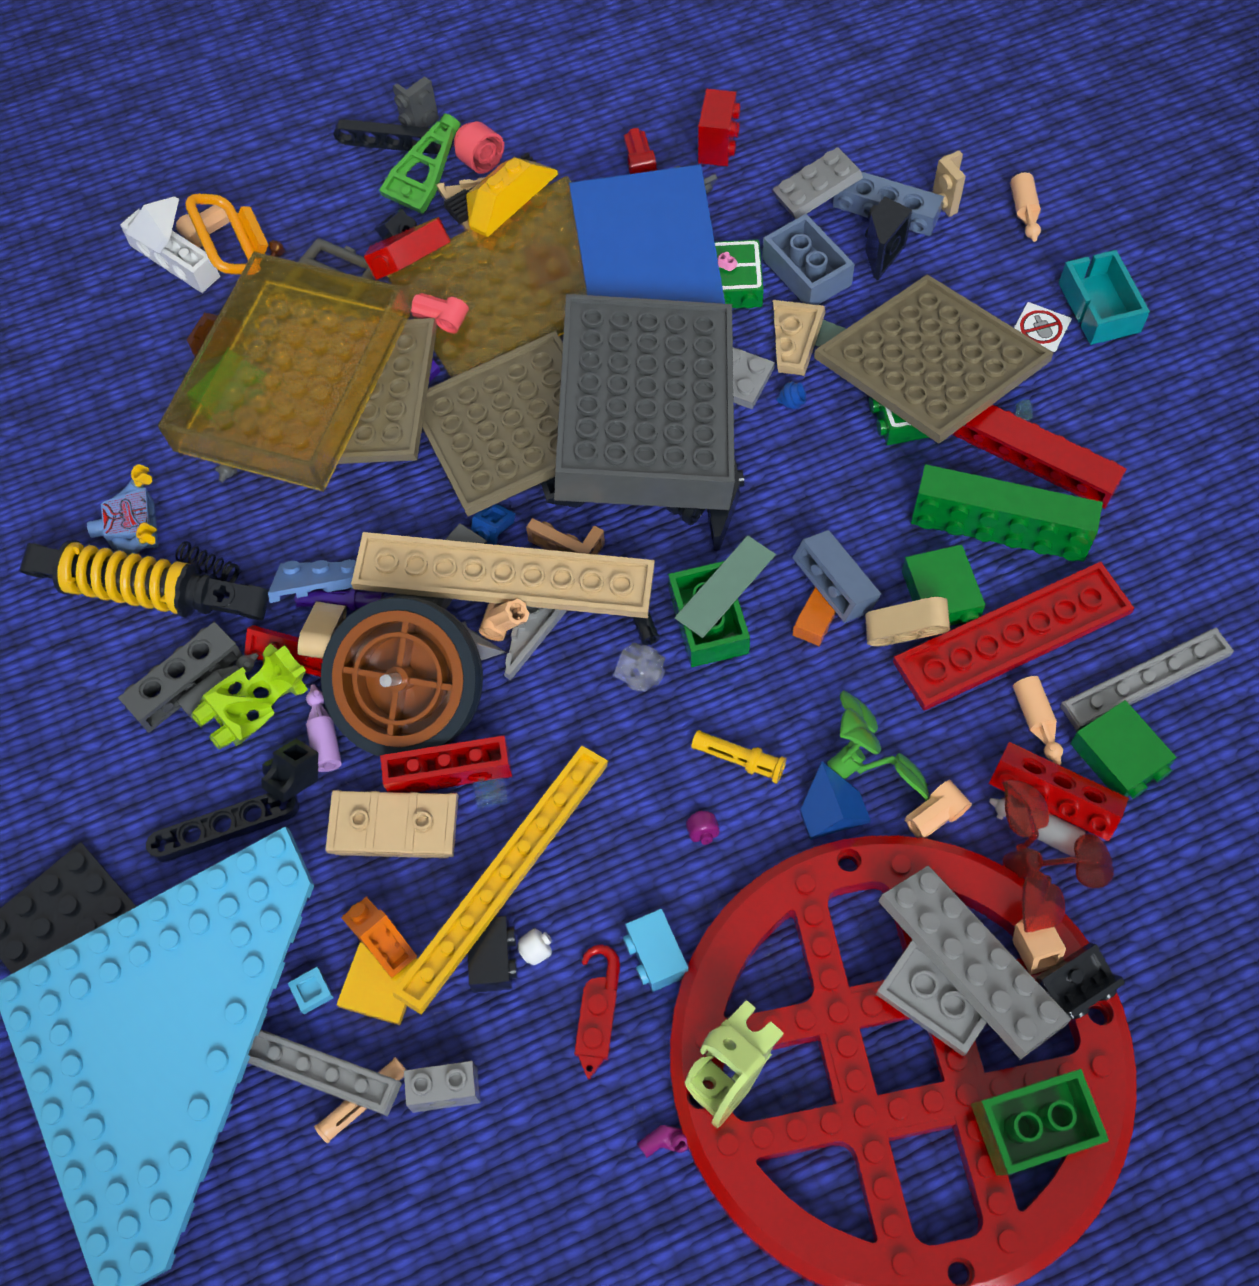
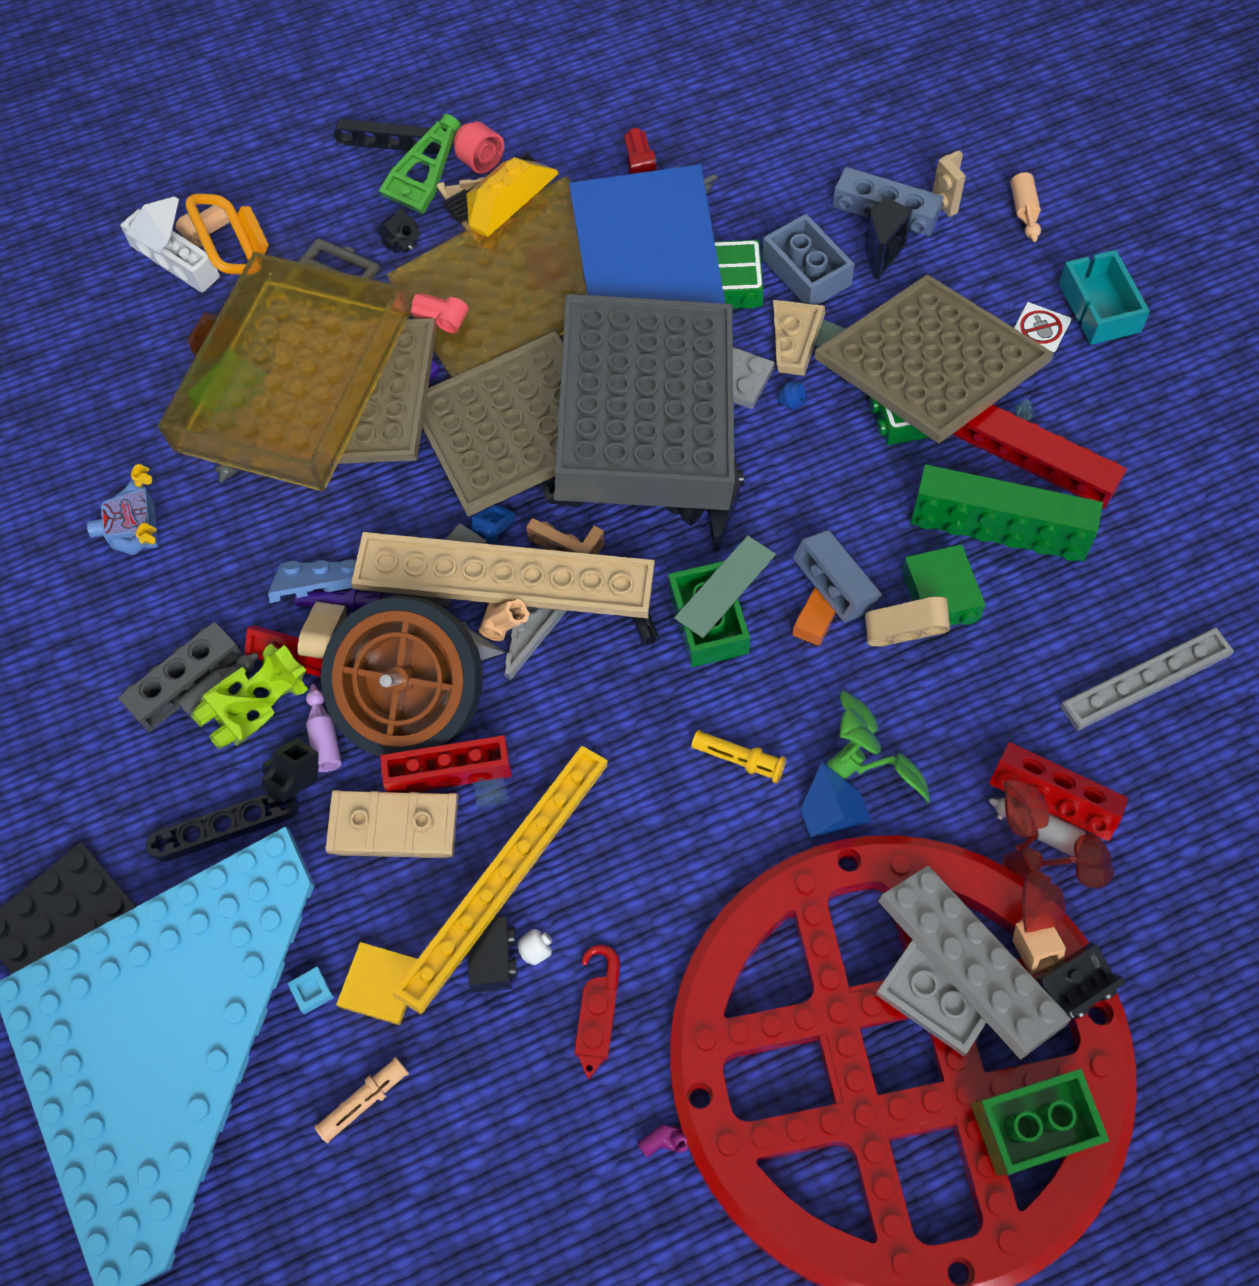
(141, 581): piece -> none
(225, 571): black piece -> none
(276, 248): reddish brown rock -> none
(324, 1072): light grey tile -> none
(379, 936): orange bracket -> none
(405, 248): red slope -> none
(416, 103): dark grey bracket -> none
(442, 1086): light grey brick -> none
(640, 667): clear brick -> none
(656, 950): medium azure brick -> none
(702, 827): magenta piece -> none
(718, 127): red brick -> none
(726, 261): bright pink rock -> none
(741, 1051): yellowish green piece -> none
(817, 183): light grey plate -> none
(943, 805): light nougat piece -> none
(1012, 635): red plate -> none
(1039, 715): light nougat wheel -> none
(1123, 751): green brick -> none

